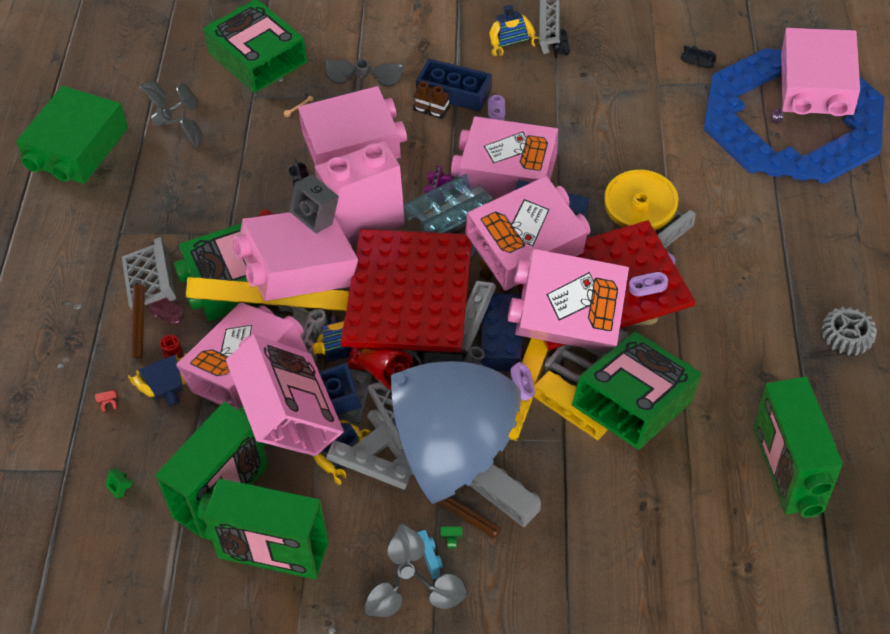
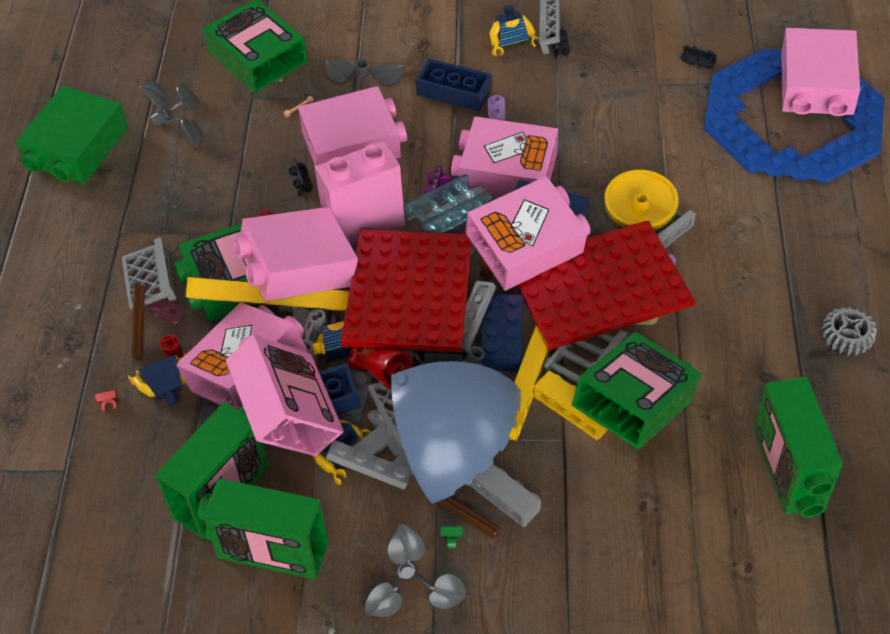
(117, 482): green tile -> none
(313, 203): dark grey brick -> none
(431, 100): reddish brown hips -> none
(433, 562): medium azure plate -> none
(522, 378): lavender plate -> none
(569, 300): bright pink brick -> none
(646, 284): lavender plate -> none
(777, 116): clear purple plate -> none

